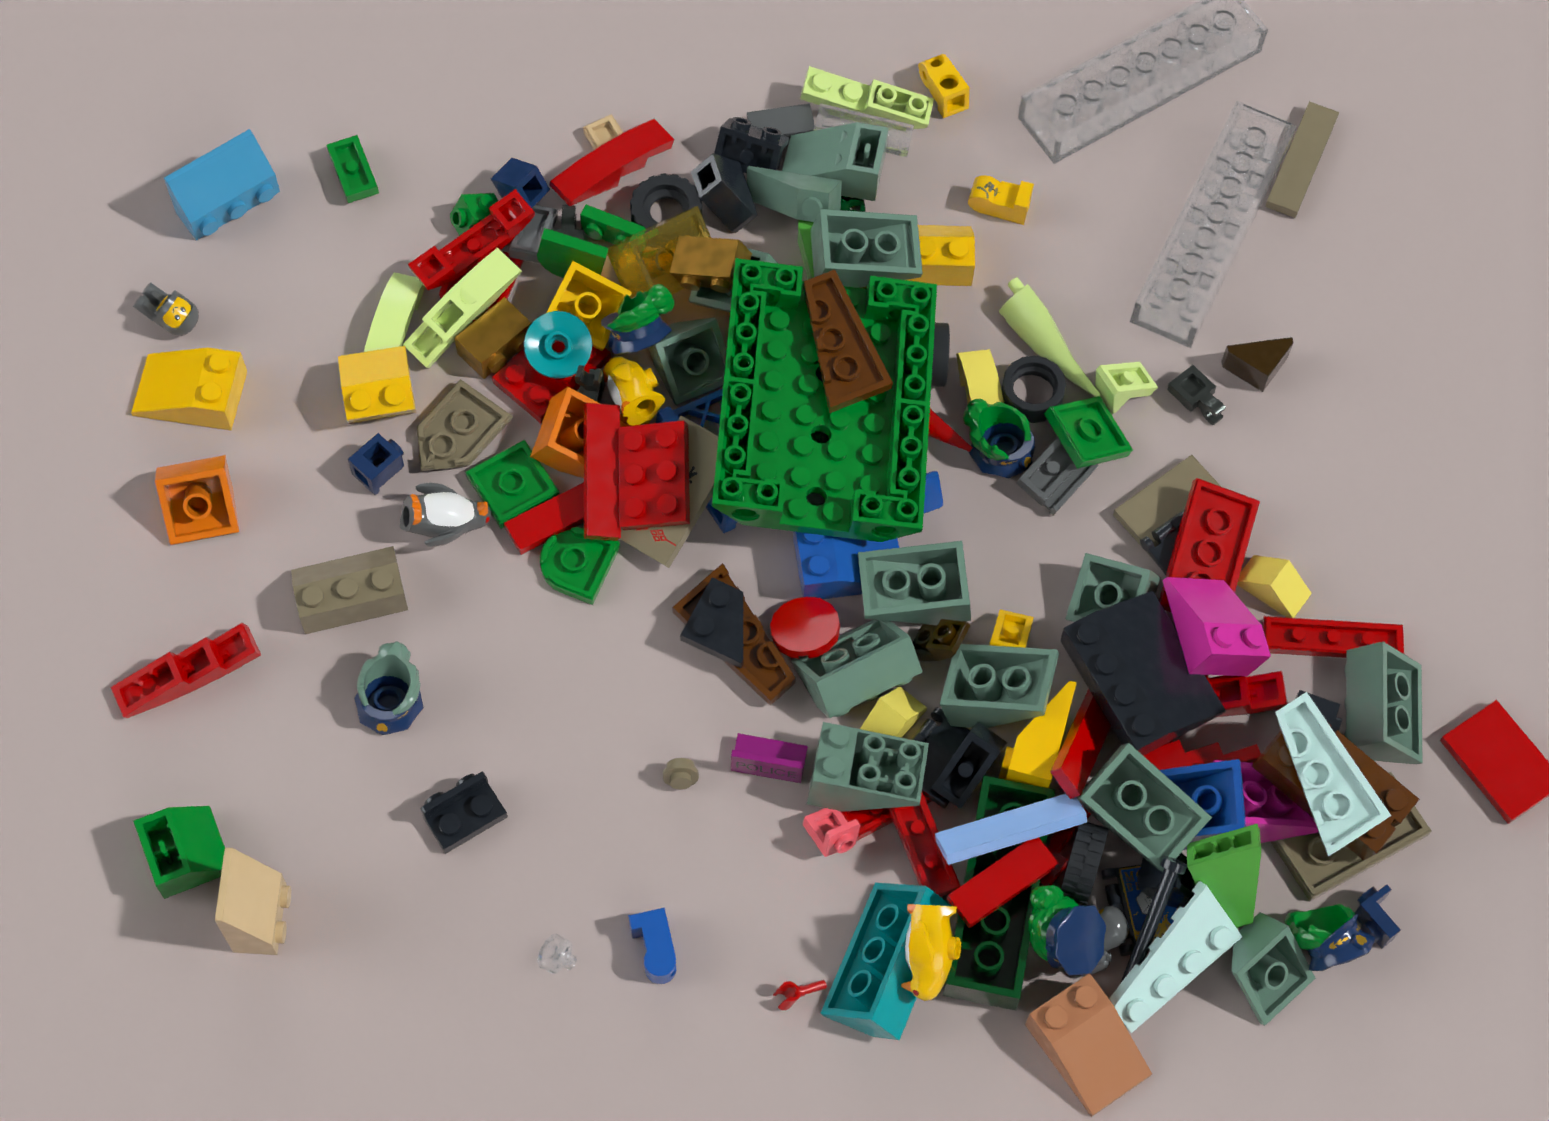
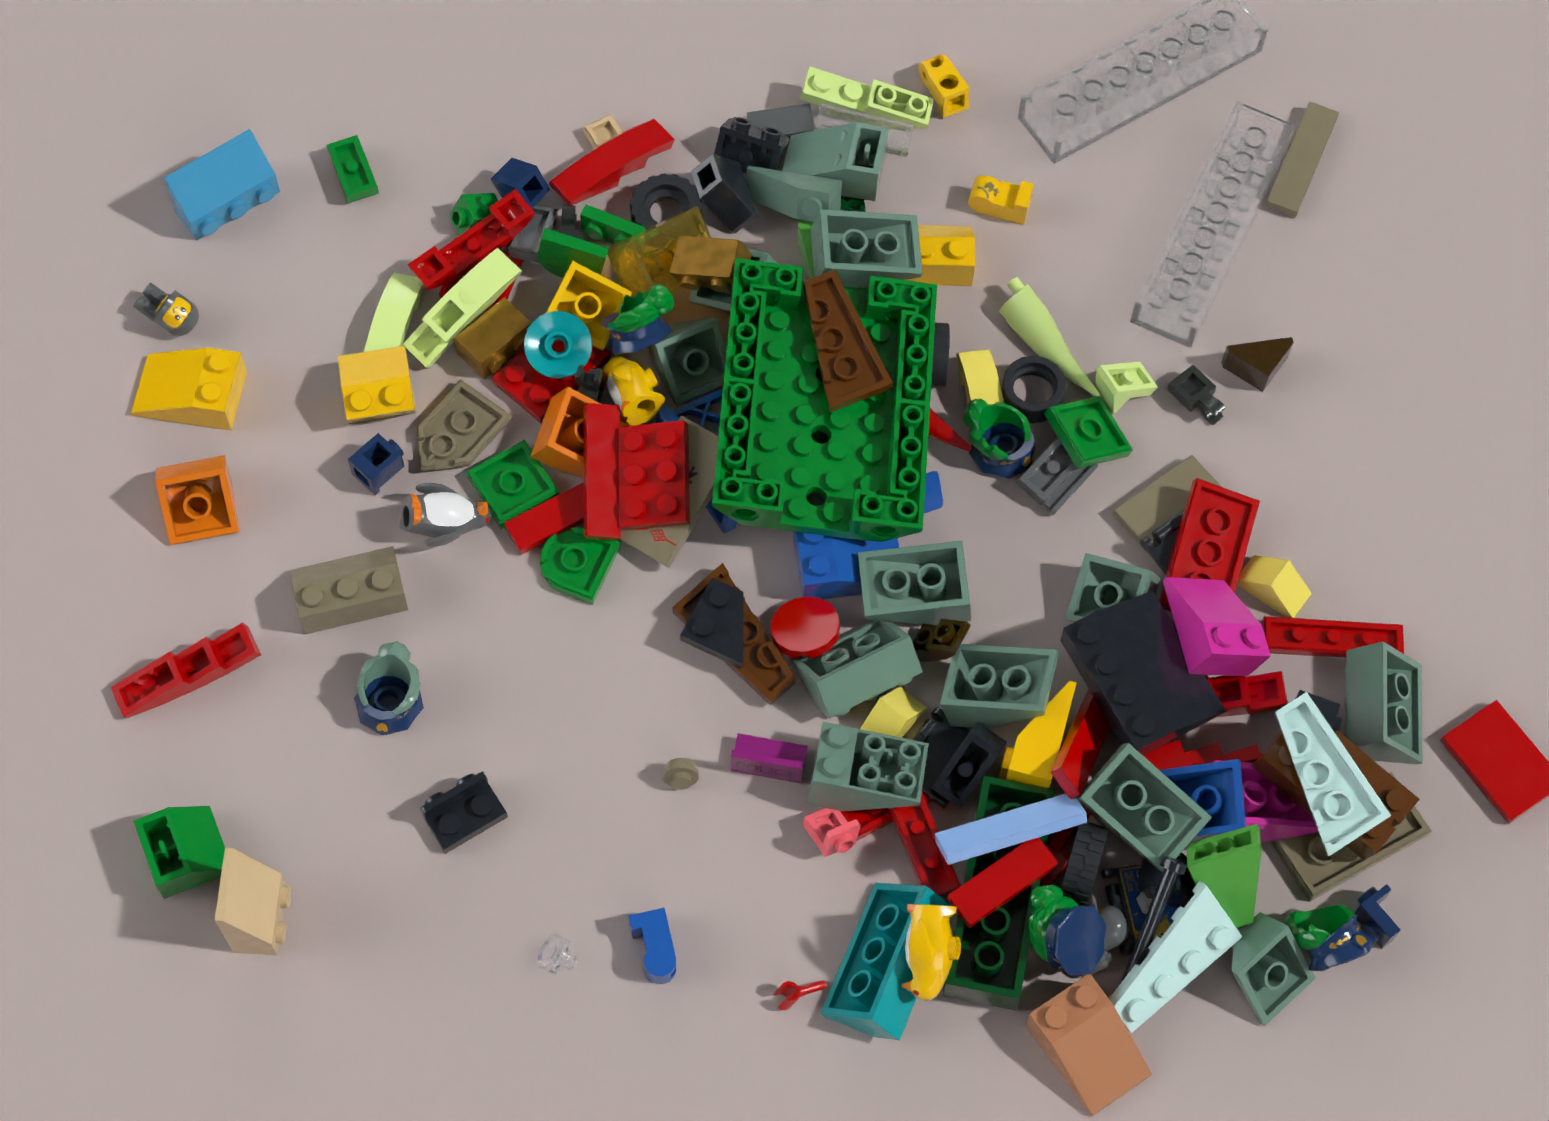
(1011, 629): yellow slope -> none

